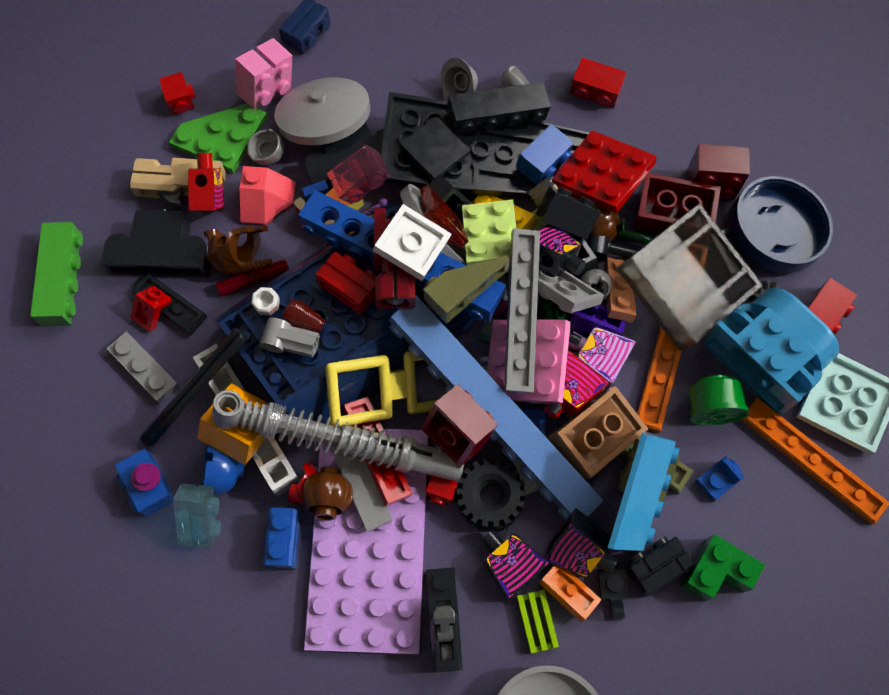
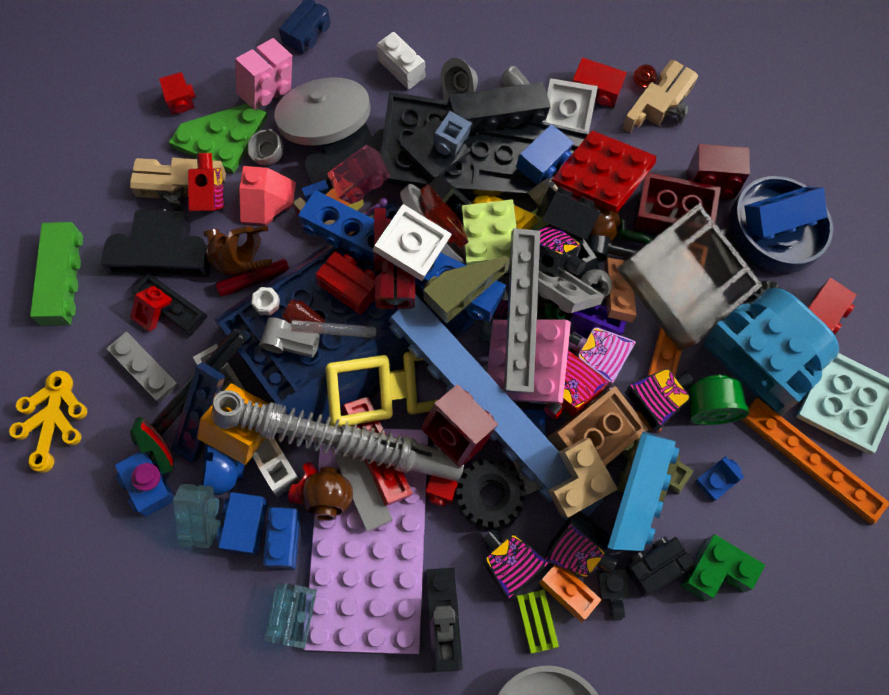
(49, 417): none -> yellow plant
(150, 440): none -> dark green slope
(201, 394): none -> dark blue plate
(242, 524): none -> blue brick
(290, 615): none -> clear light blue brick
(333, 329): none -> clear bar
(401, 60): none -> white brick
(451, 134): none -> sand blue brick
(571, 104): none -> white plate
(588, 482): none -> tan brick
(645, 71): none -> clear red plate
(660, 396): none -> torso
(664, 98): none -> tan plate
(786, 212): none -> blue brick

